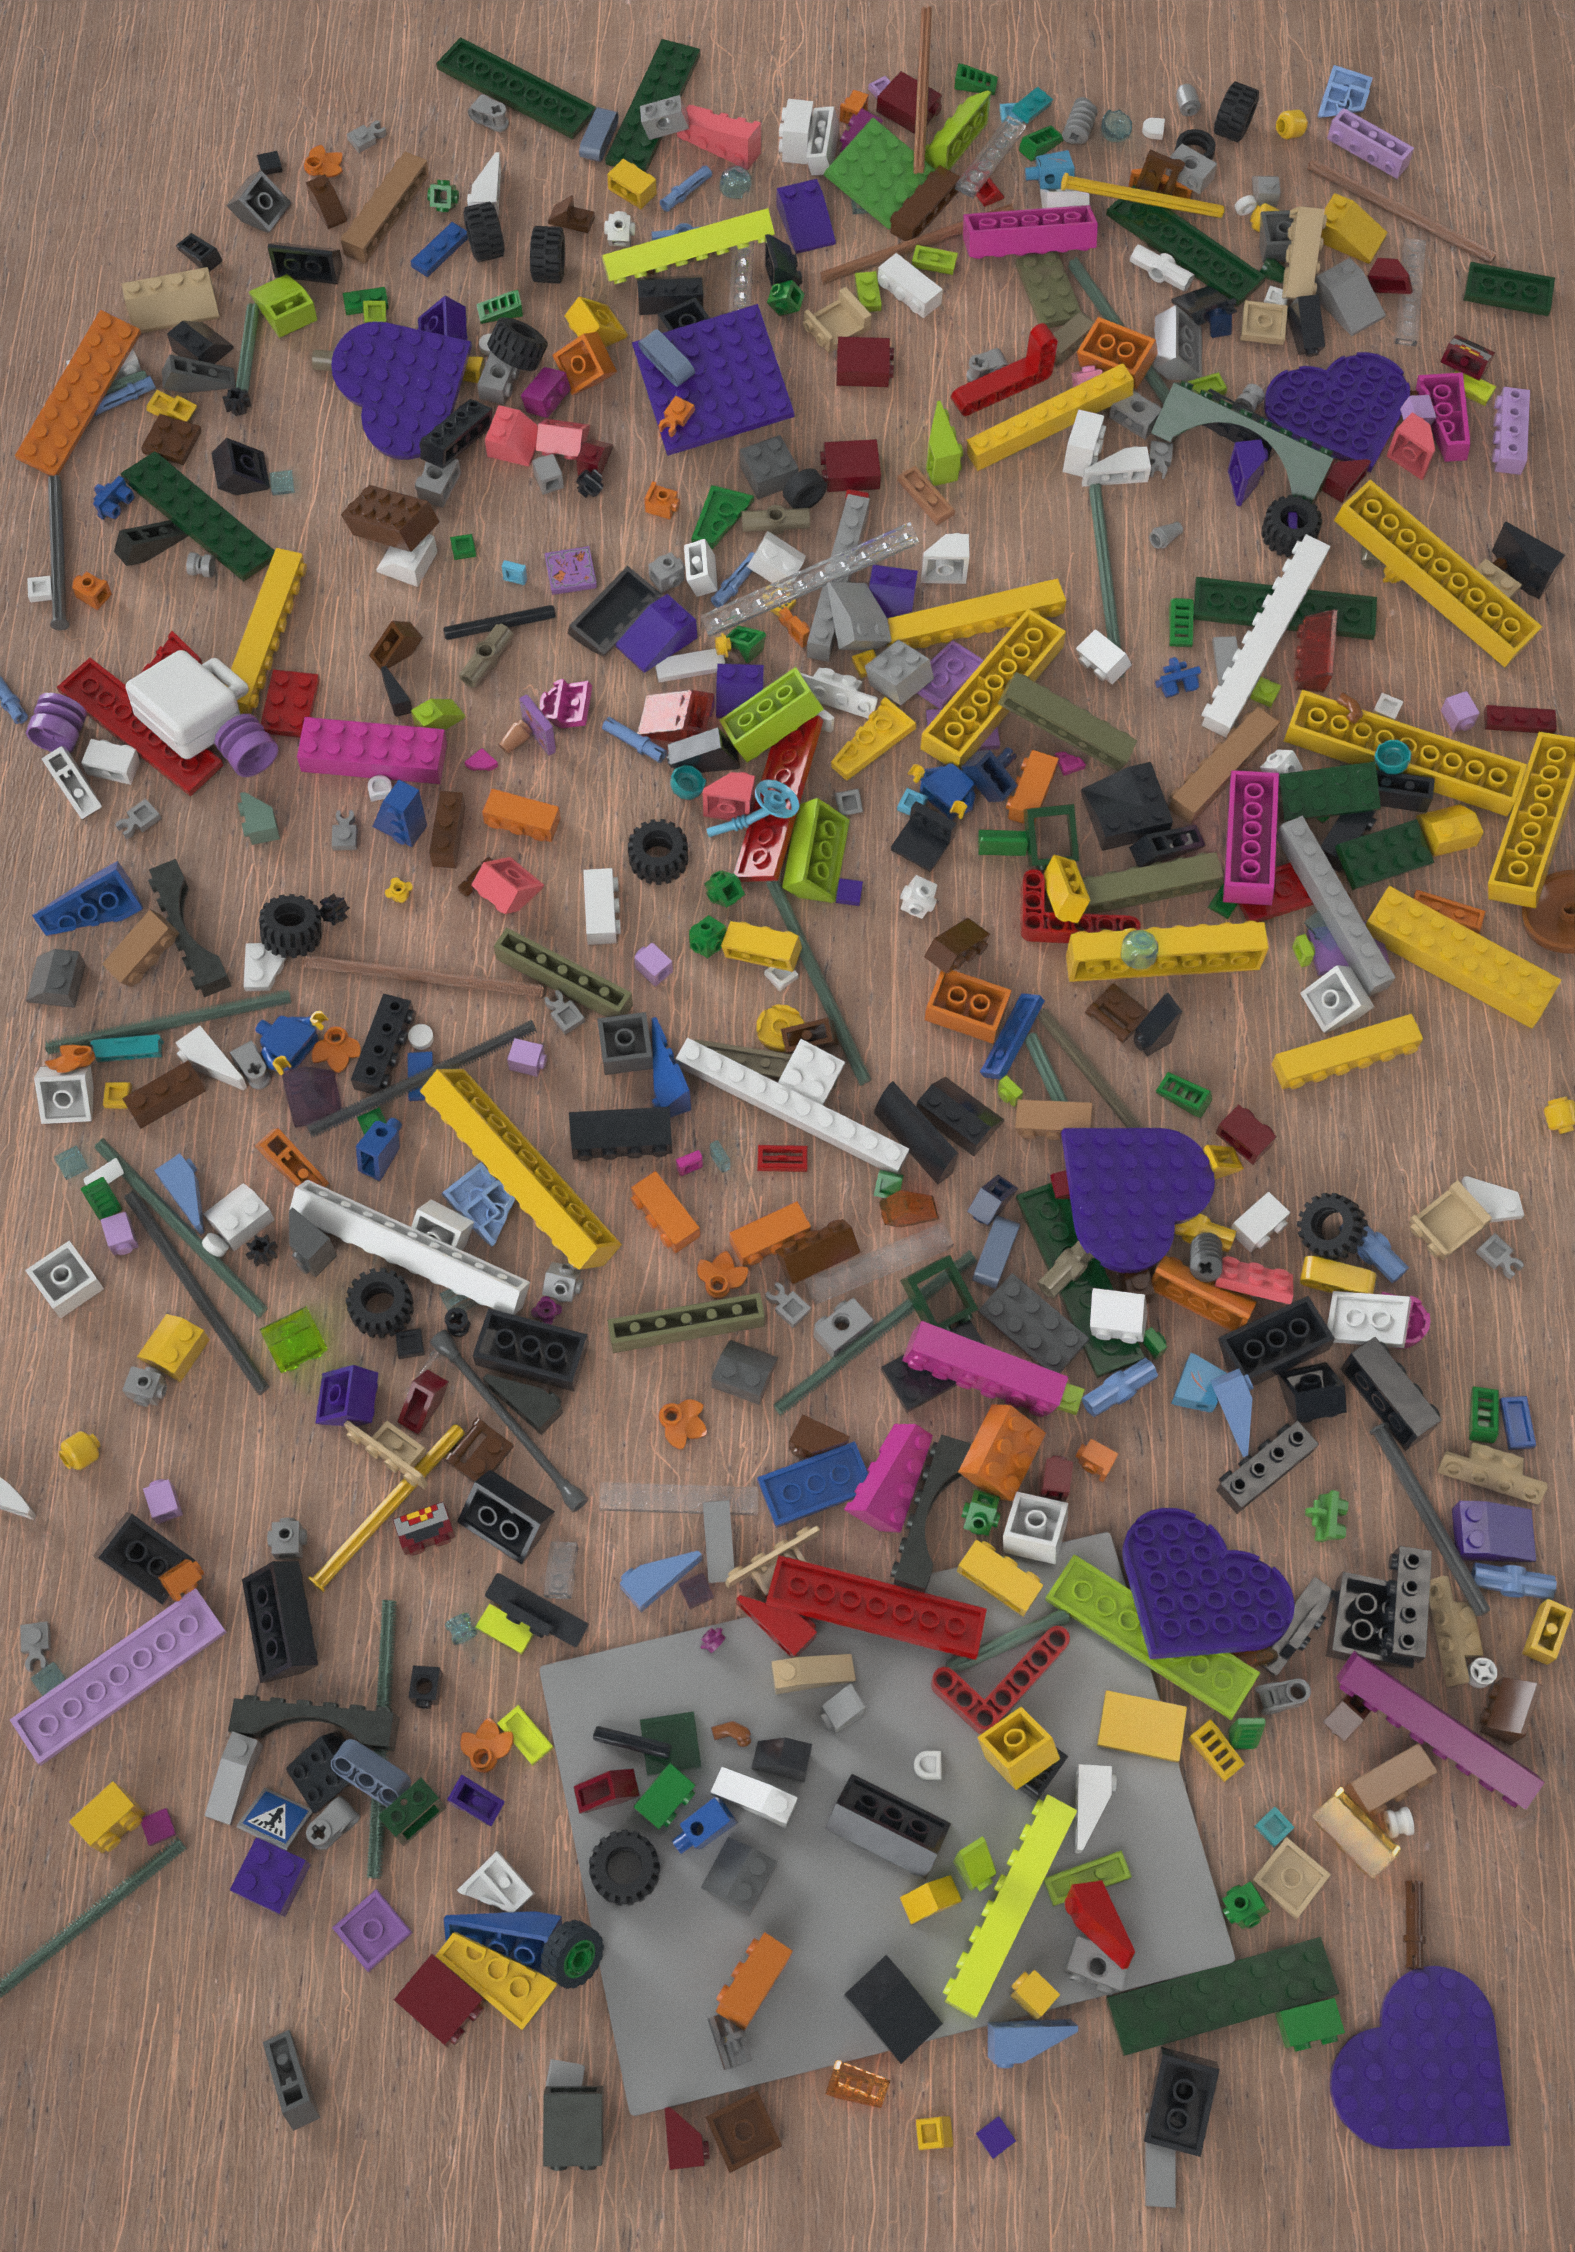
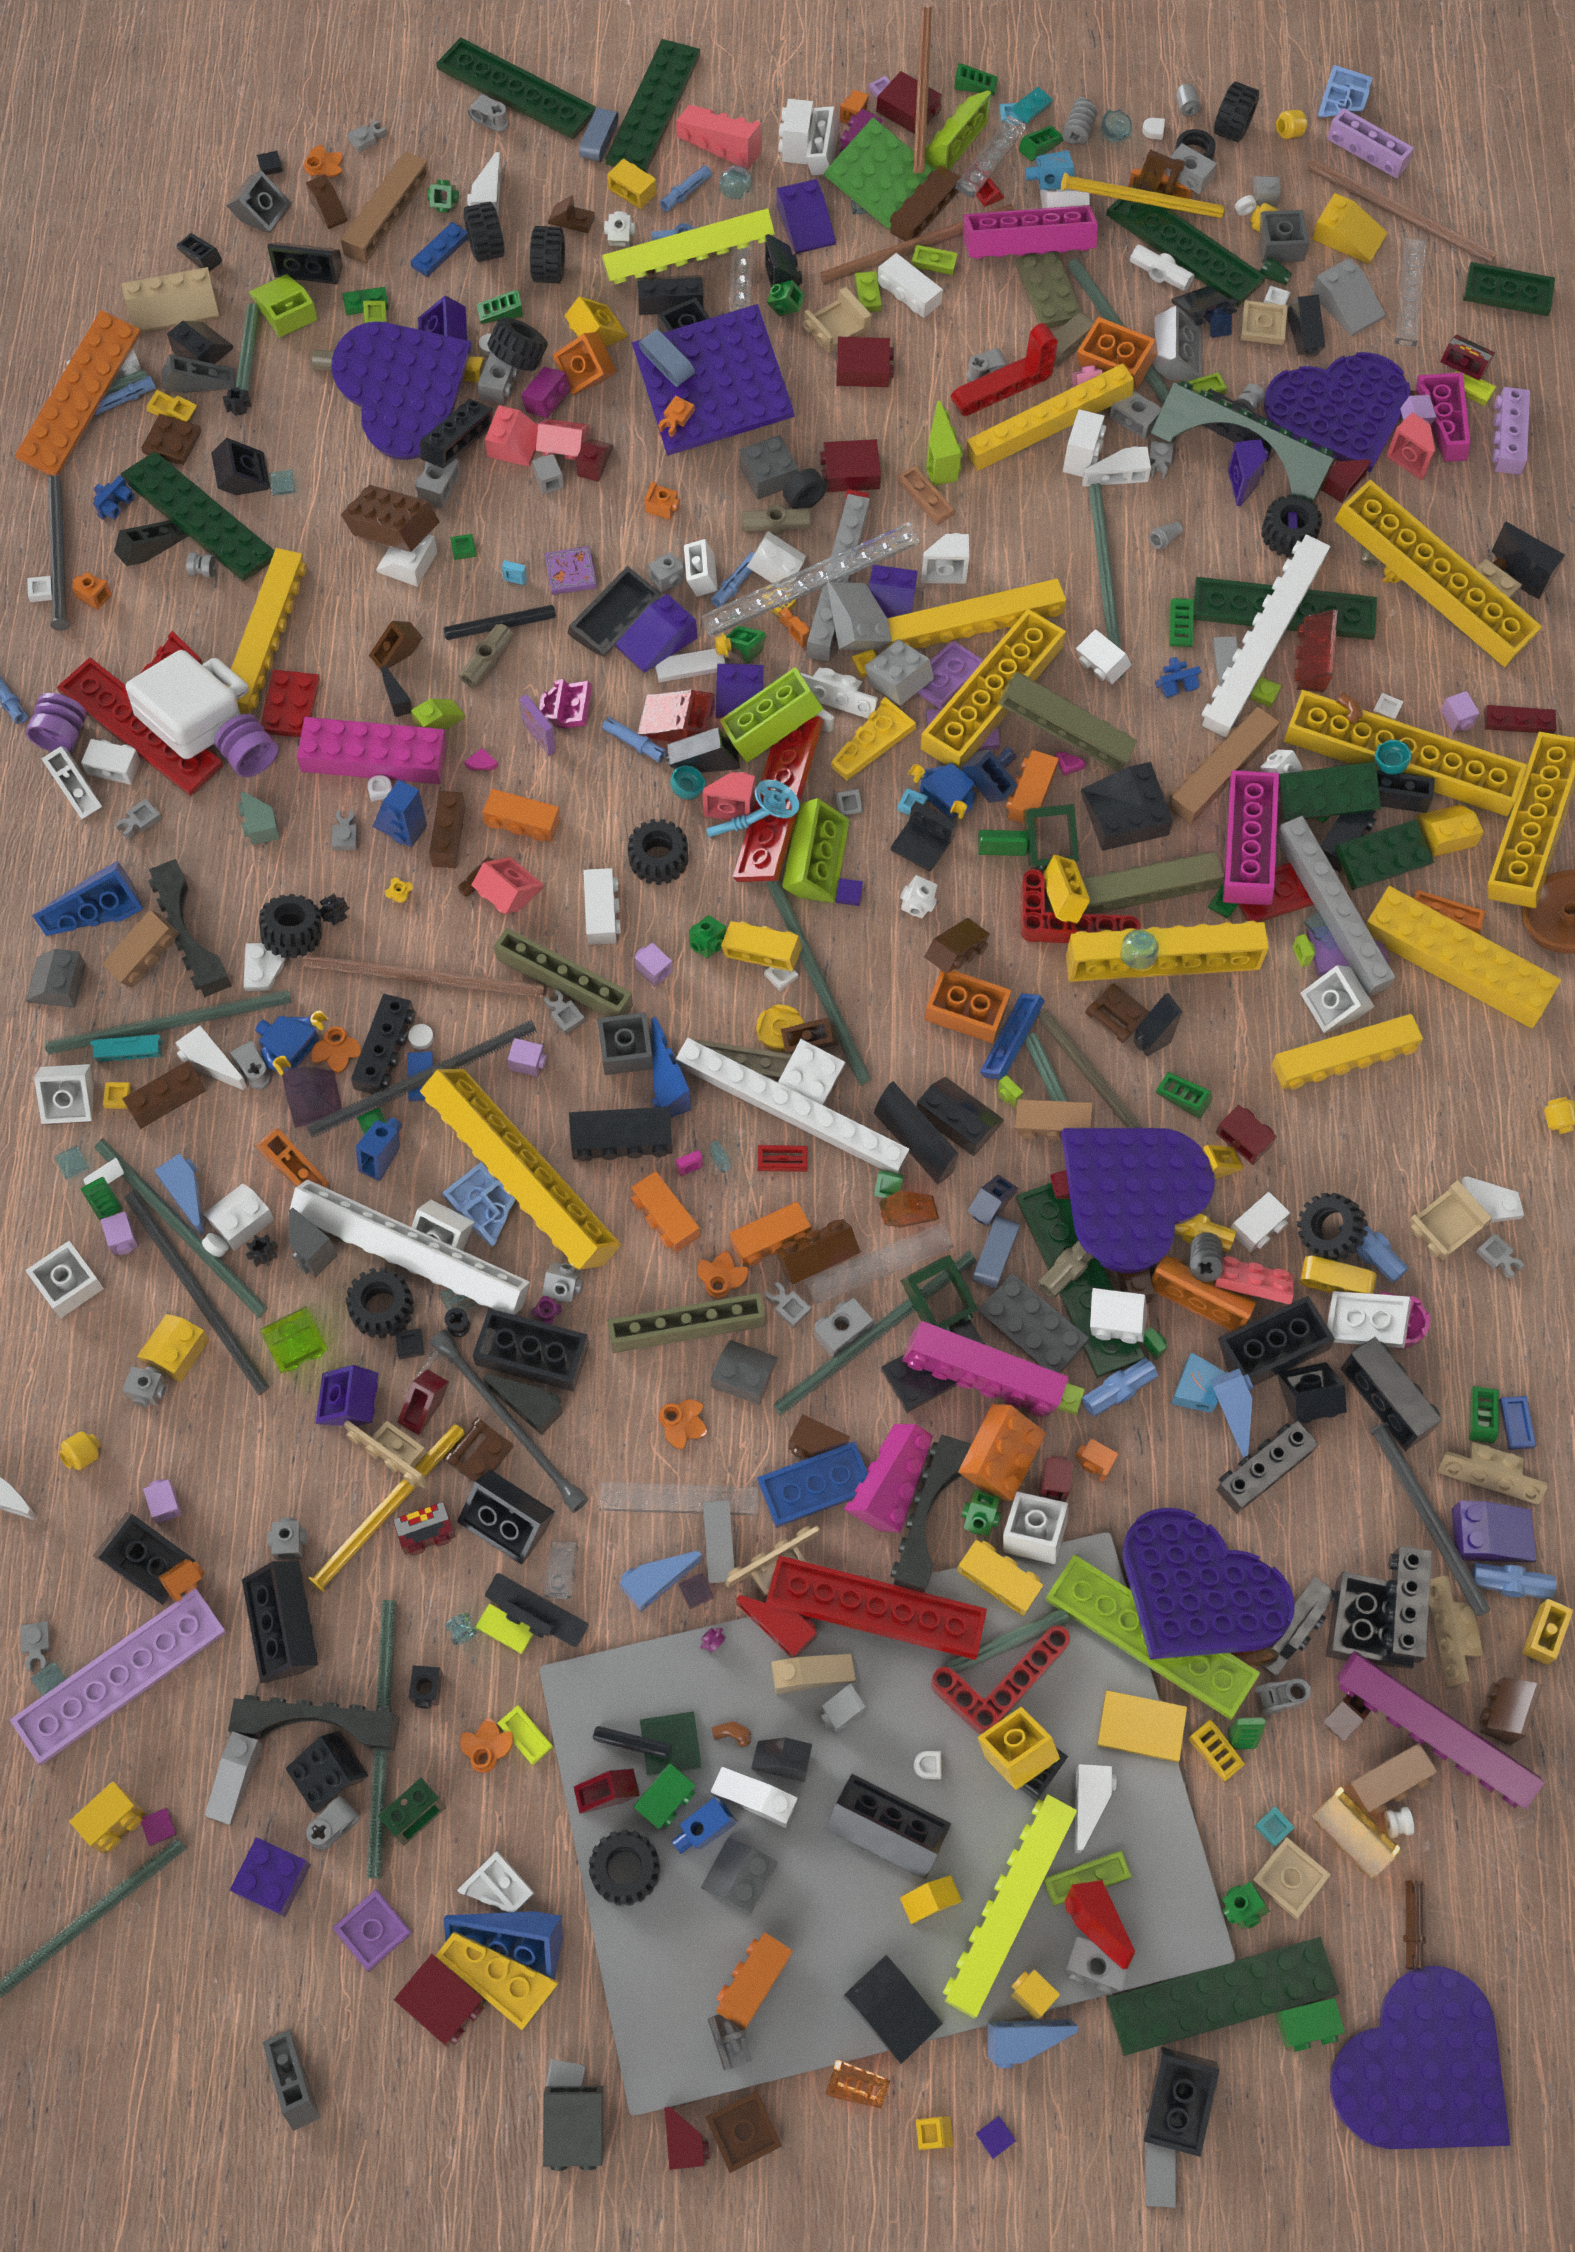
(72, 1058): orange plate -> none
(275, 1818): piece -> none
(370, 1772): sand blue beam -> none
(475, 1800): dark purple slope -> none
(515, 736): nougat cone -> none
(572, 1954): black wheel -> none
(590, 483): black gear -> none
(664, 117): light grey brick -> none
(719, 514): green wing -> none
(724, 888): green brick -> none
(975, 1865): lime slope -> none
(1166, 845): black slope -> none
(1303, 252): tan wedge -> none
(1325, 1514): bright green hips -> none
(1389, 277): dark red slope -> none
(1486, 1669): white wheel -> none

